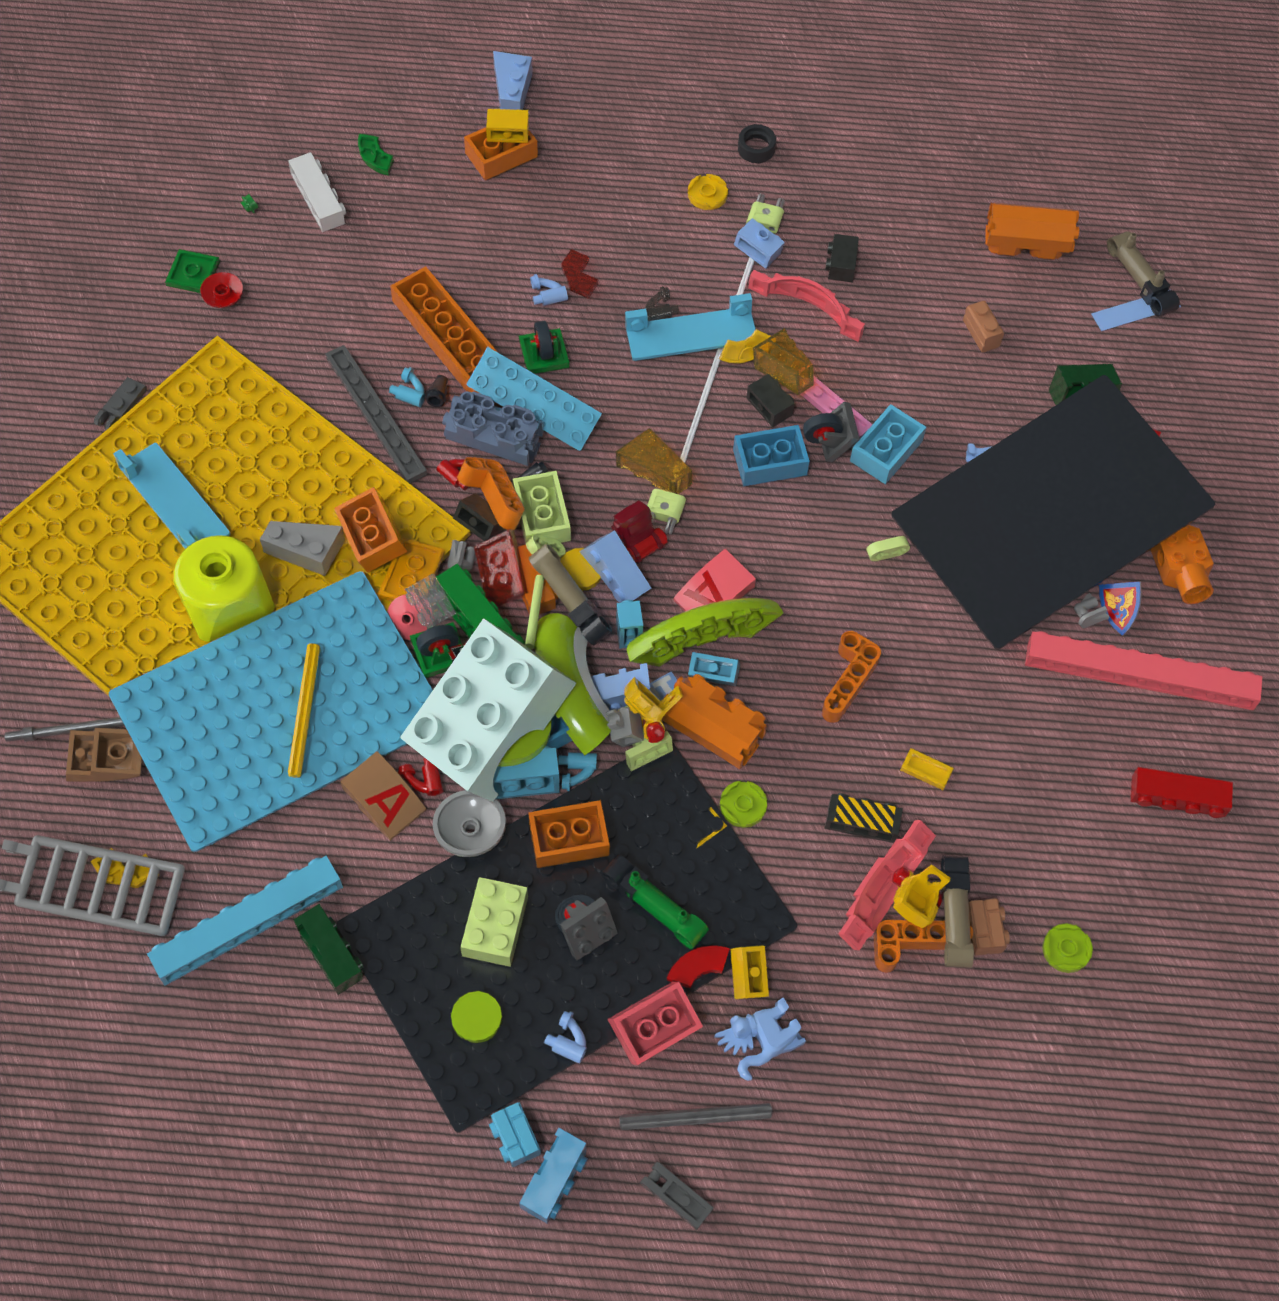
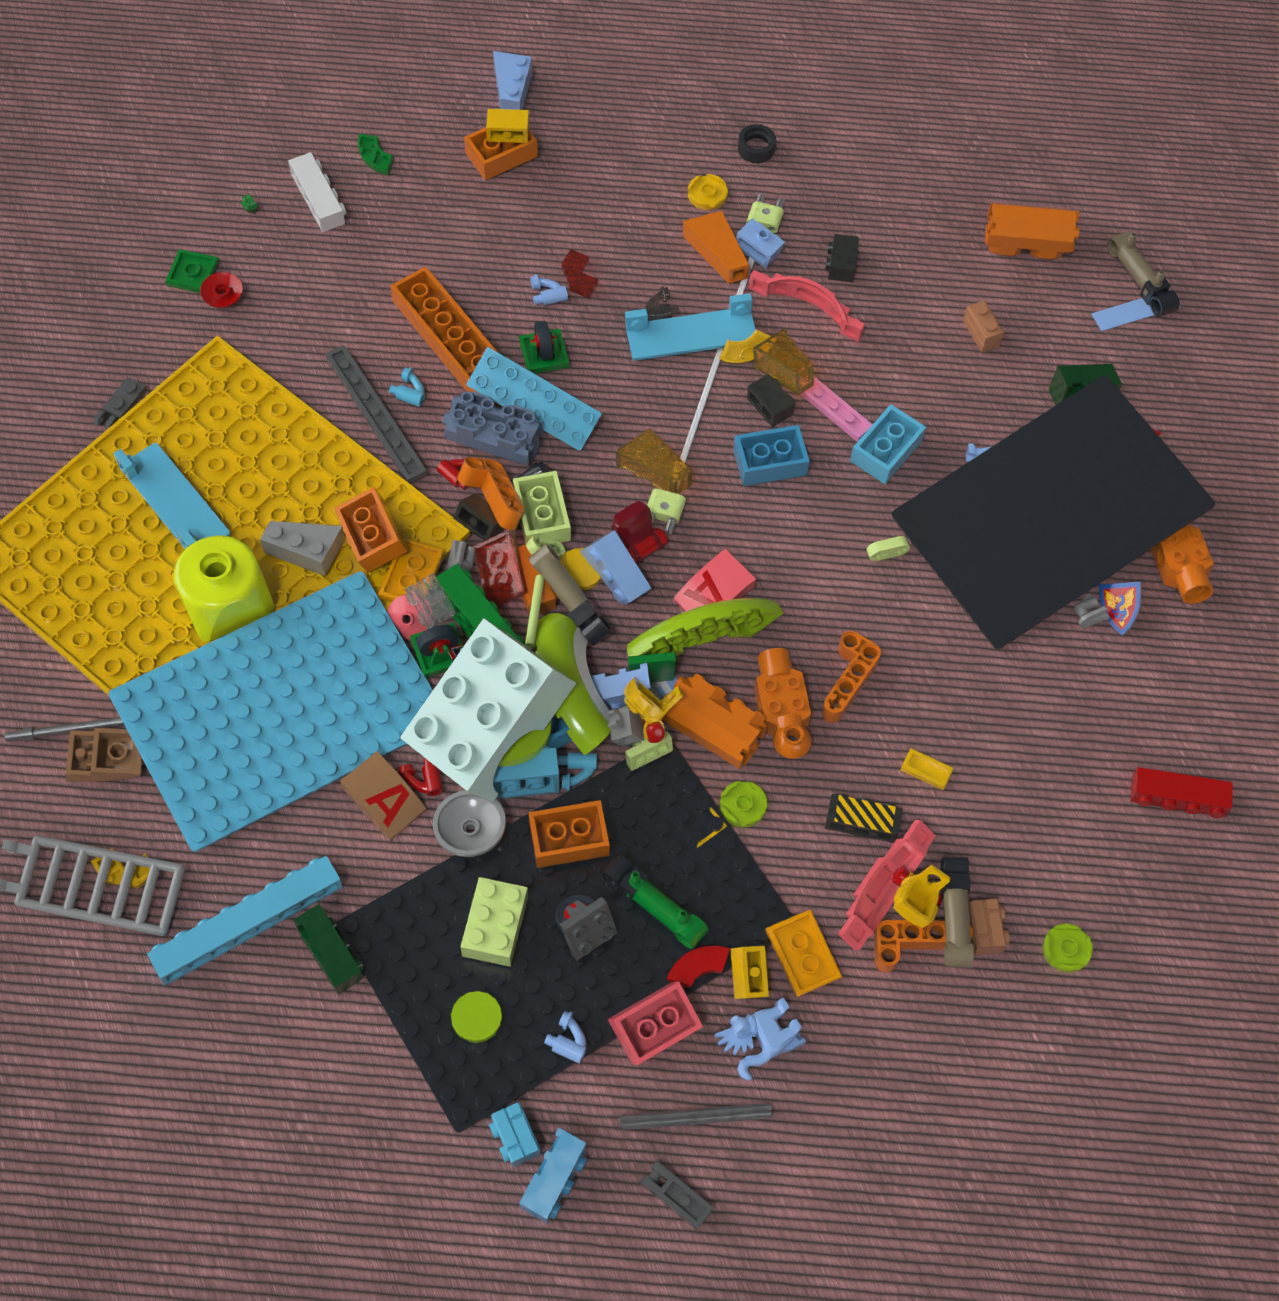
(303, 711): yellow axle -> none
(437, 391): black cone -> none
(628, 621): medium azure brick -> none
(660, 666): none -> green tile
(714, 668): medium azure brick -> none
(717, 245): none -> orange slope
(783, 702): none -> orange brick
(803, 953): none -> light orange tile
(833, 430): plate -> none
(1143, 670): coral brick -> none

